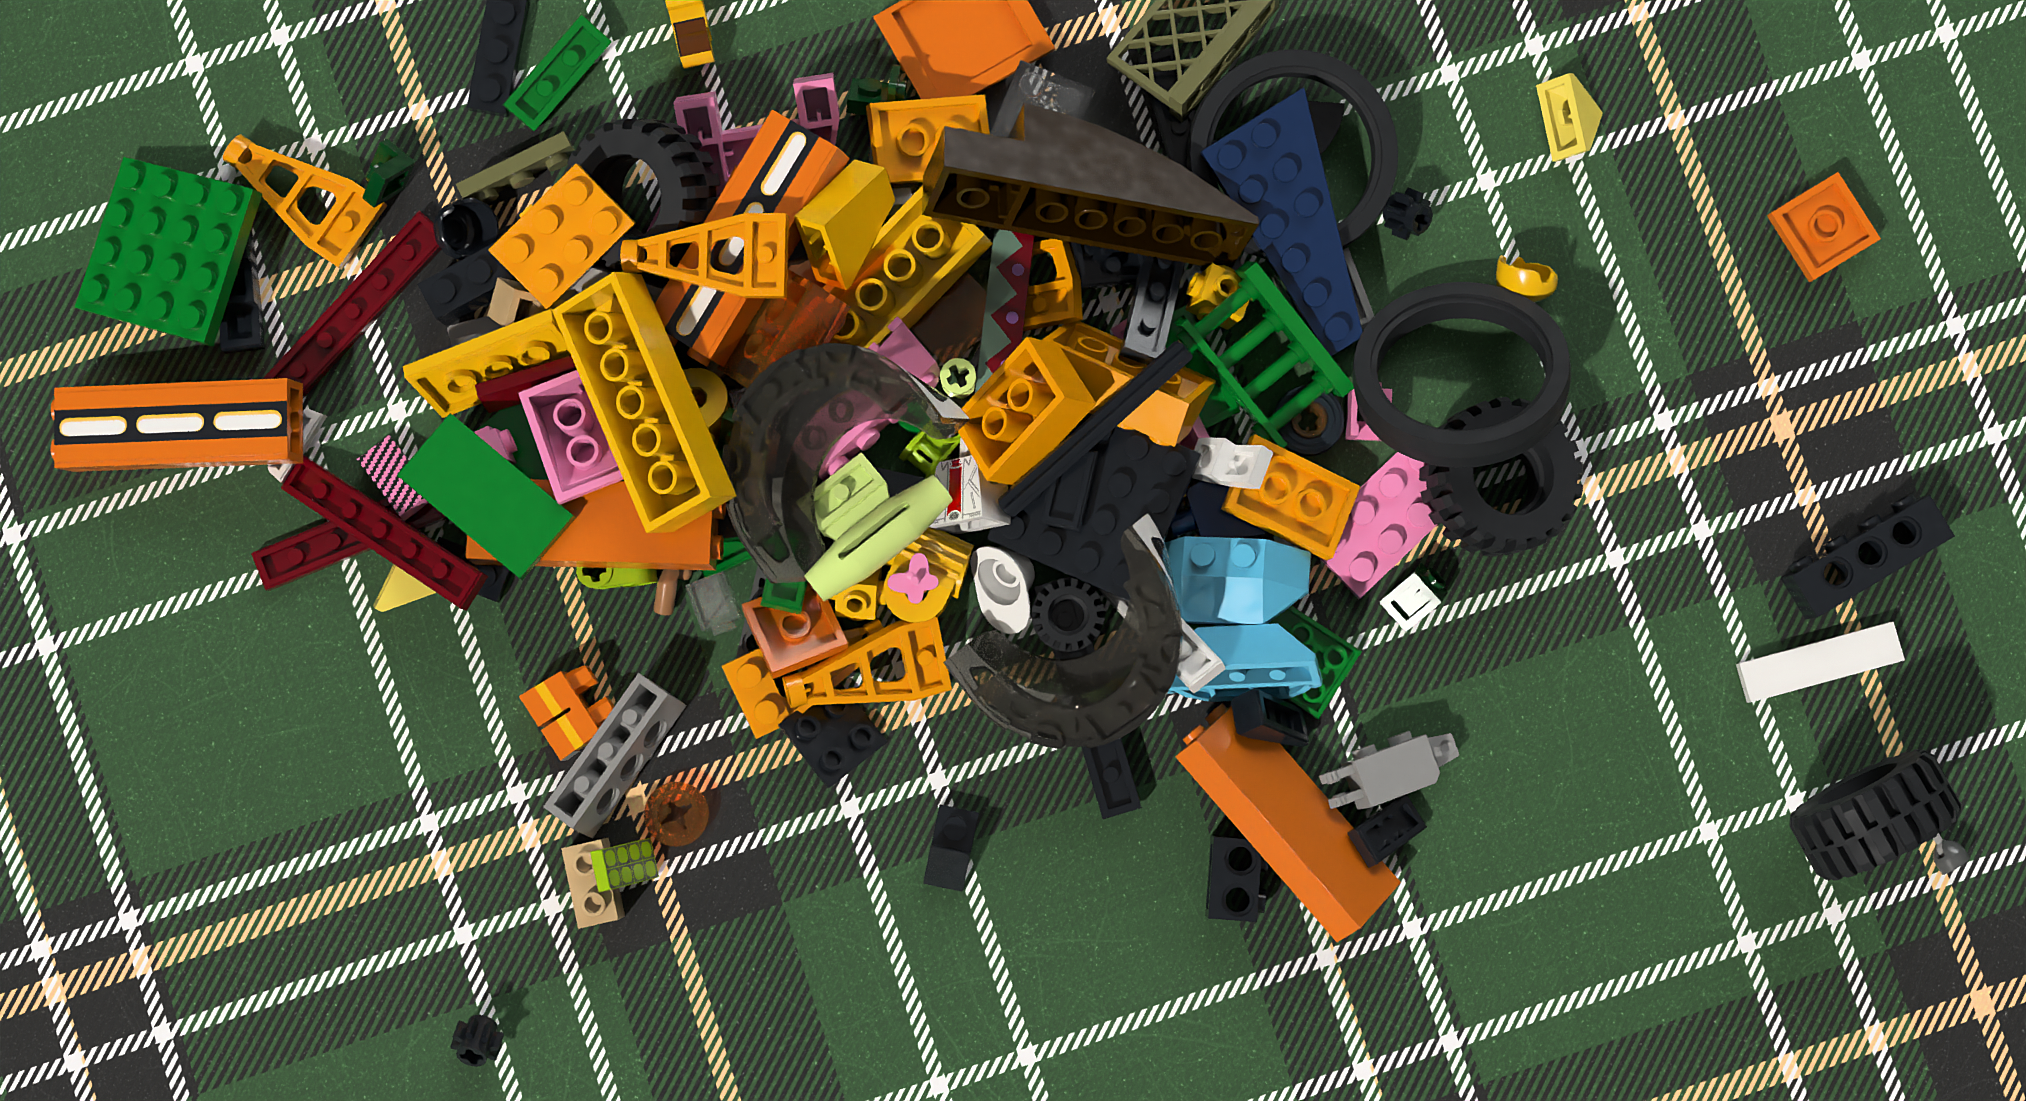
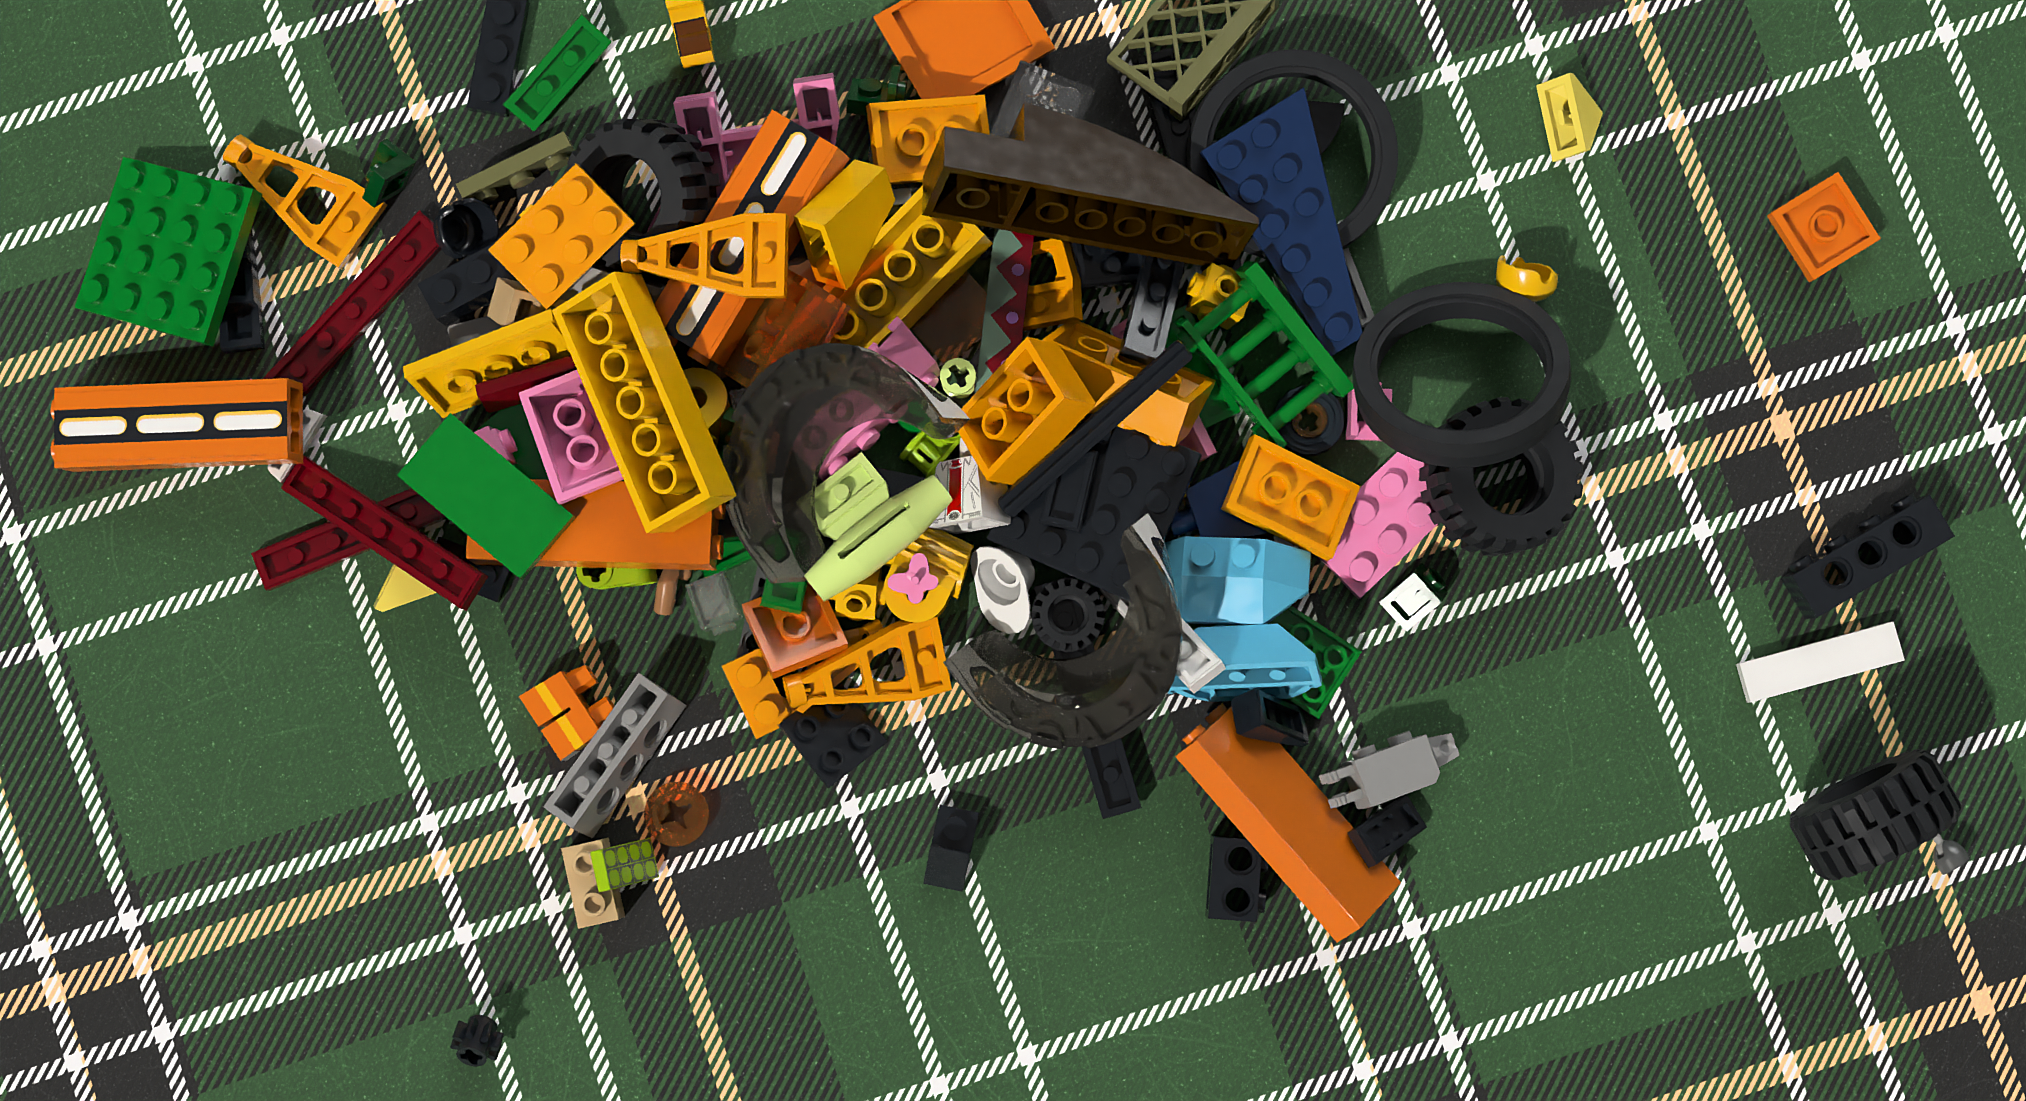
(383, 465): tile -> none
(1232, 464): white slope -> none
(1407, 213): black gear -> none

